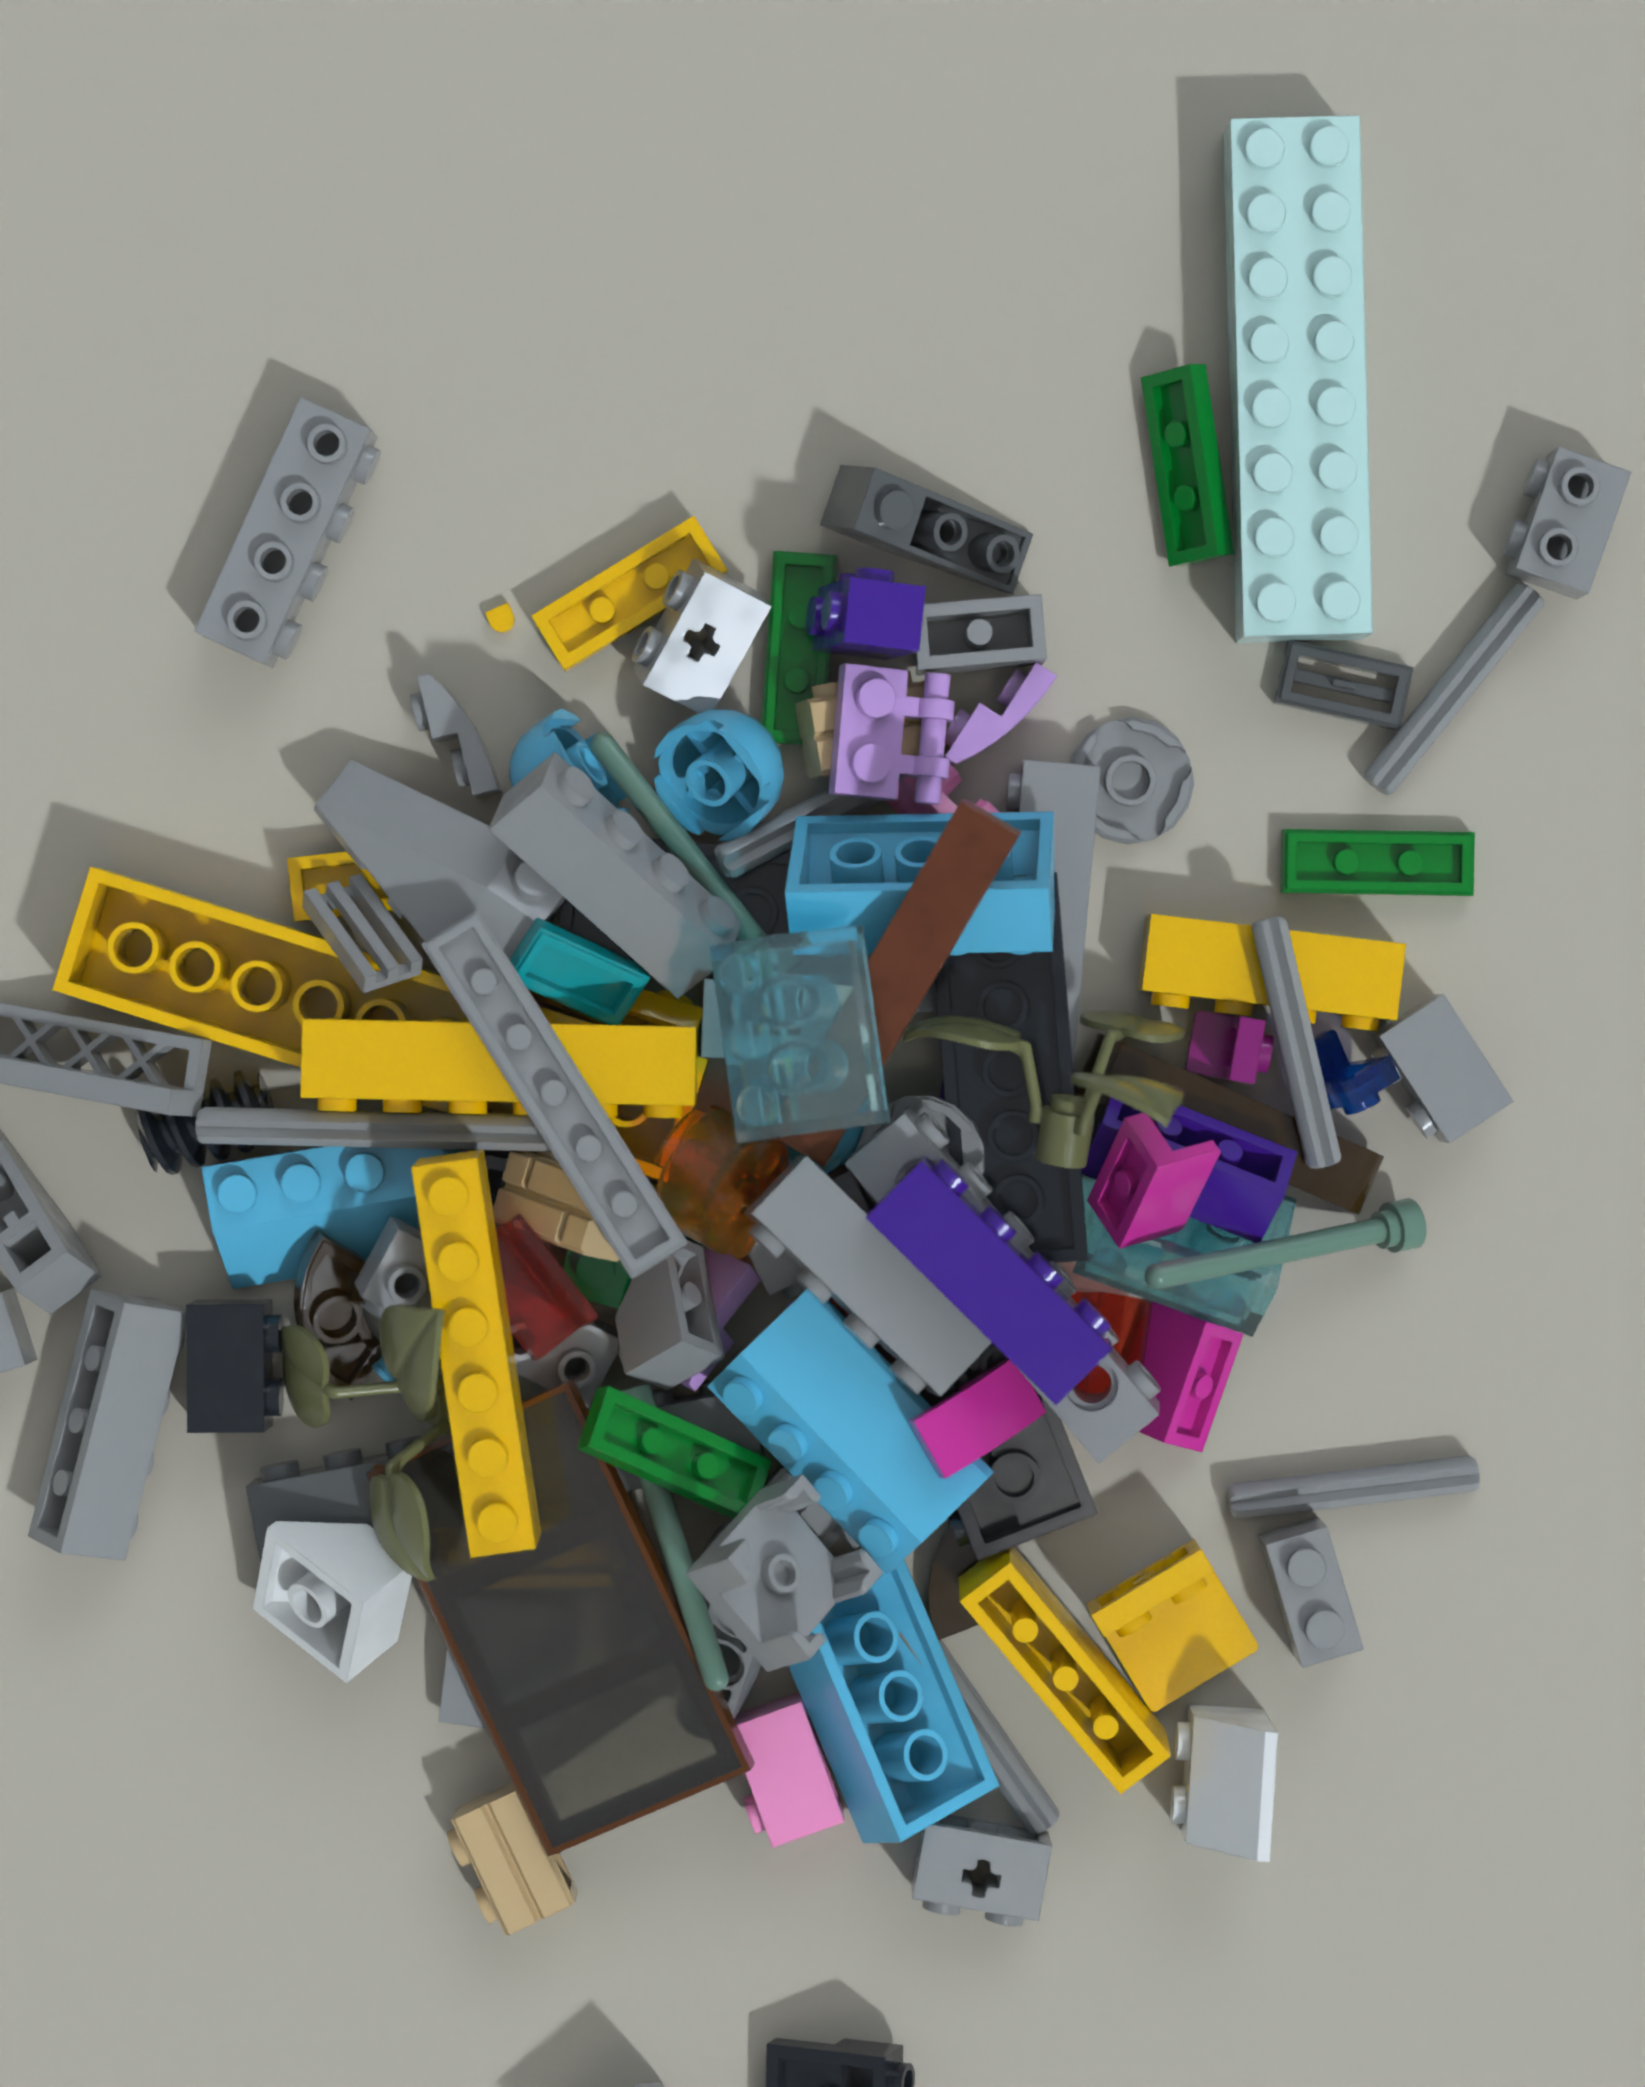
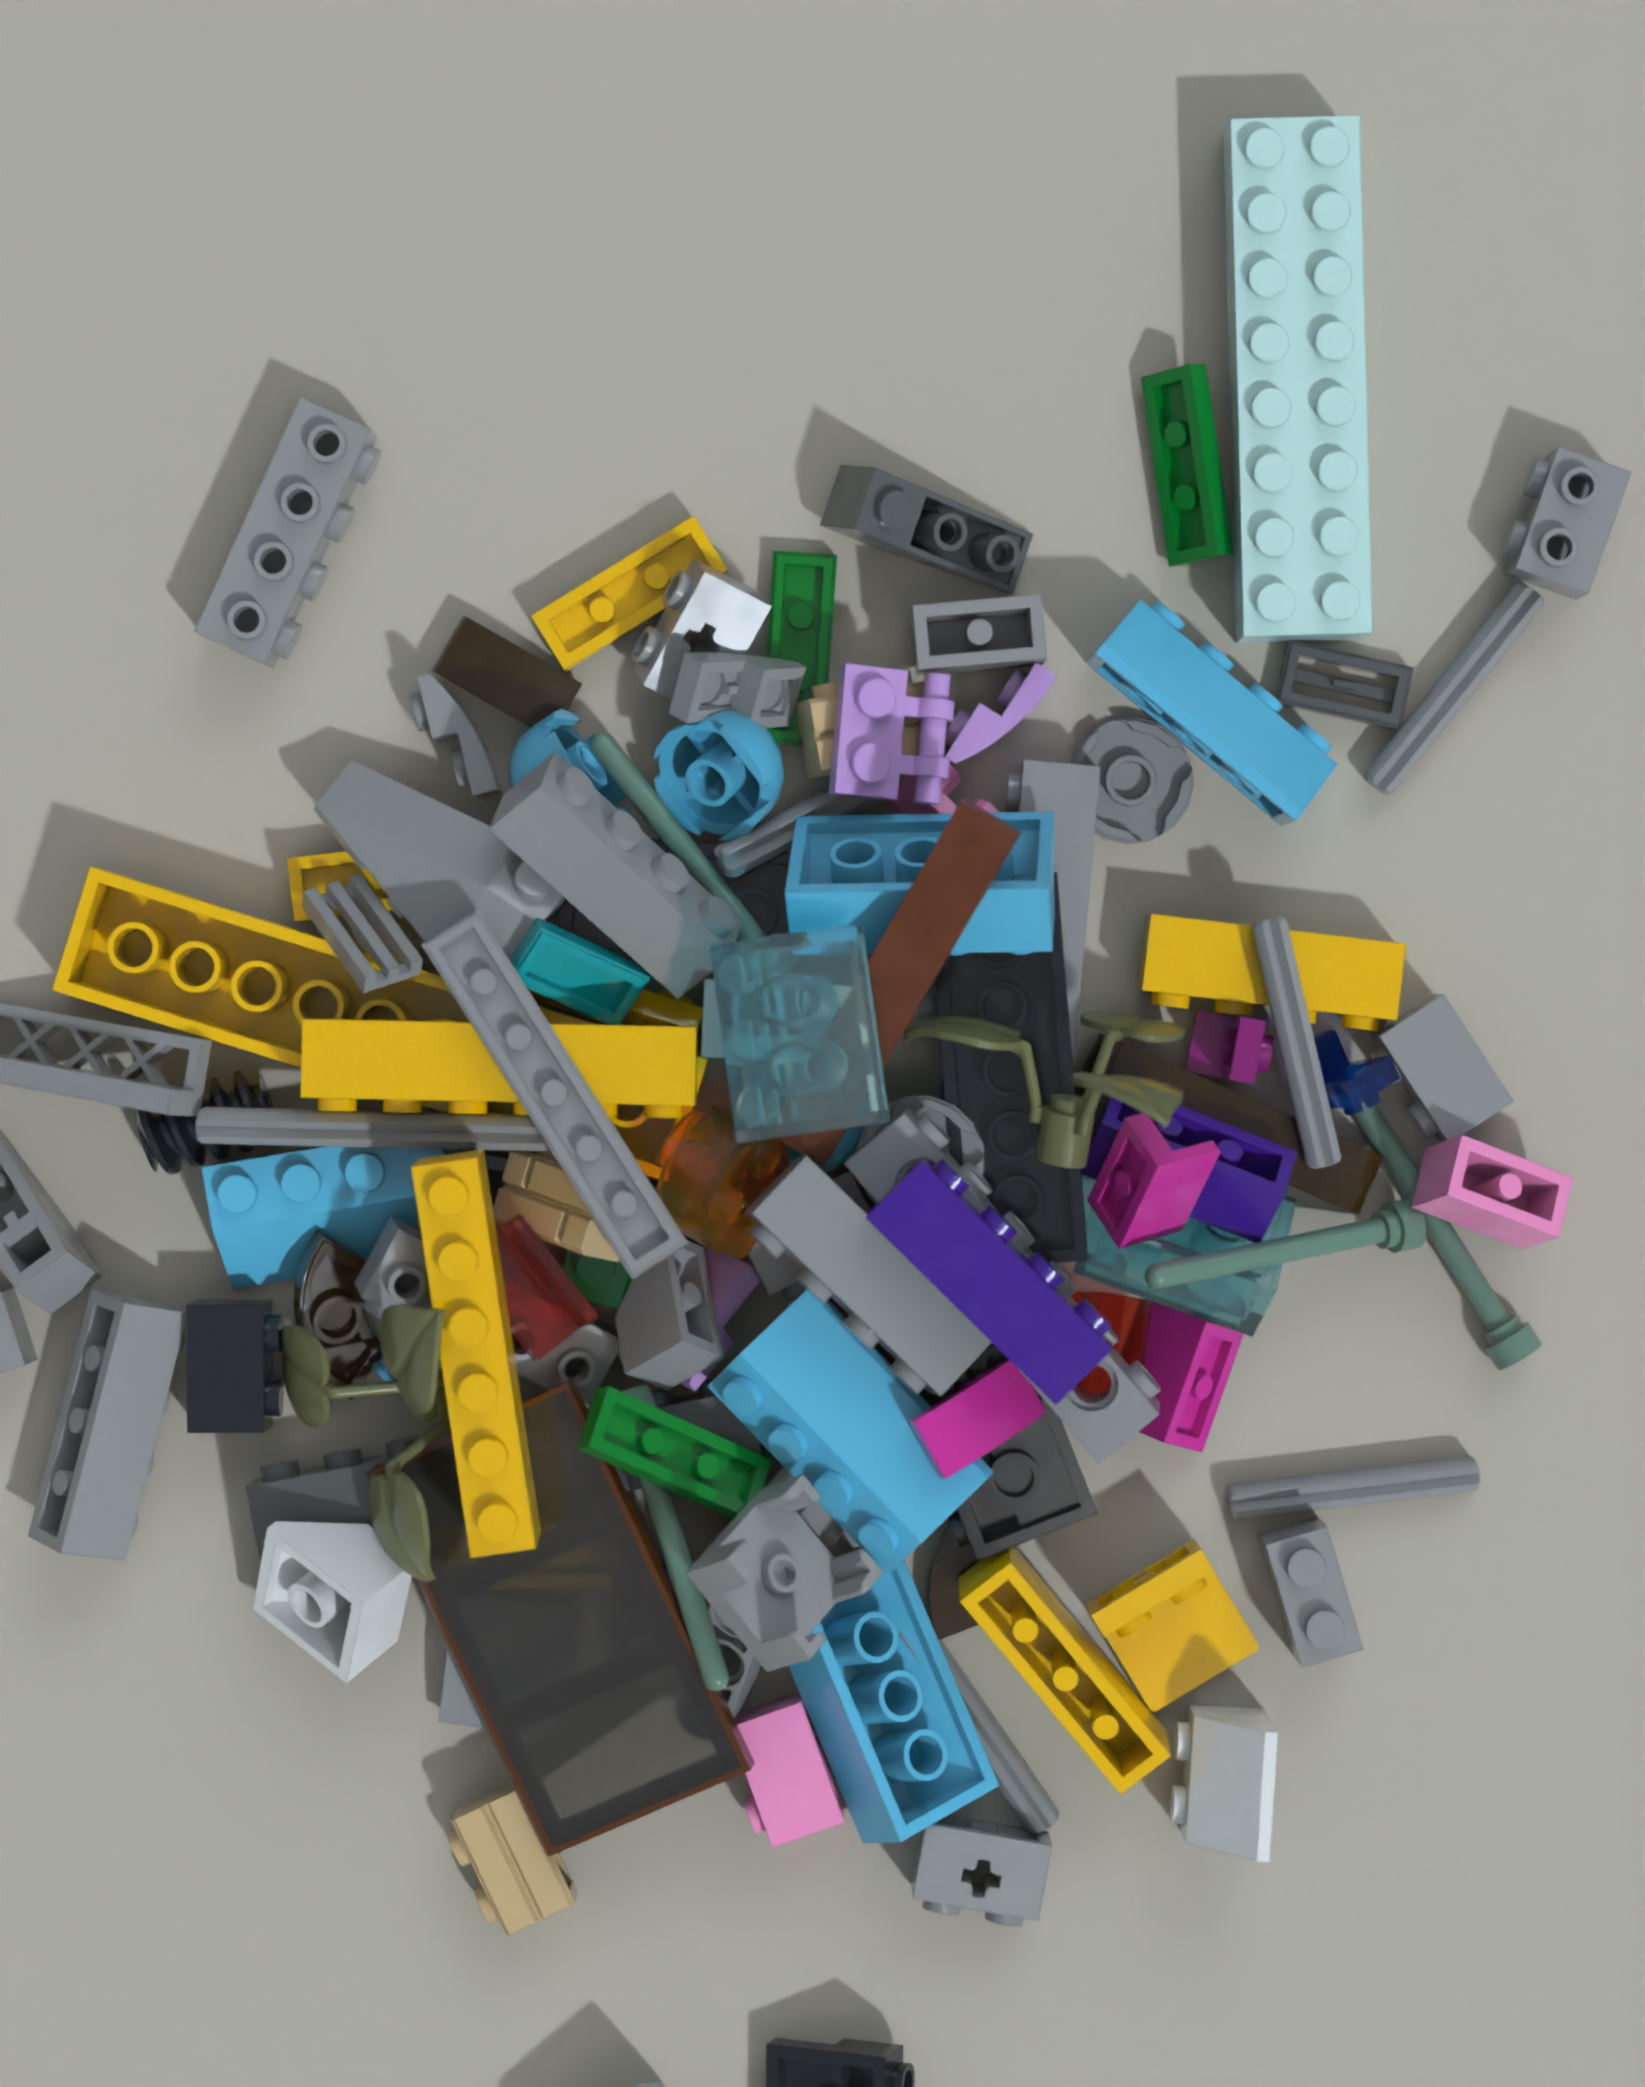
(501, 618): yellow piece -> none
(504, 674): none -> dark brown slope
(749, 684): none -> light grey slope
(867, 615): dark purple brick -> none
(1213, 712): none -> medium azure slope
(1377, 862): green tile -> none
(1492, 1192): none -> bright pink brick
(1506, 1335): none -> sand green piece

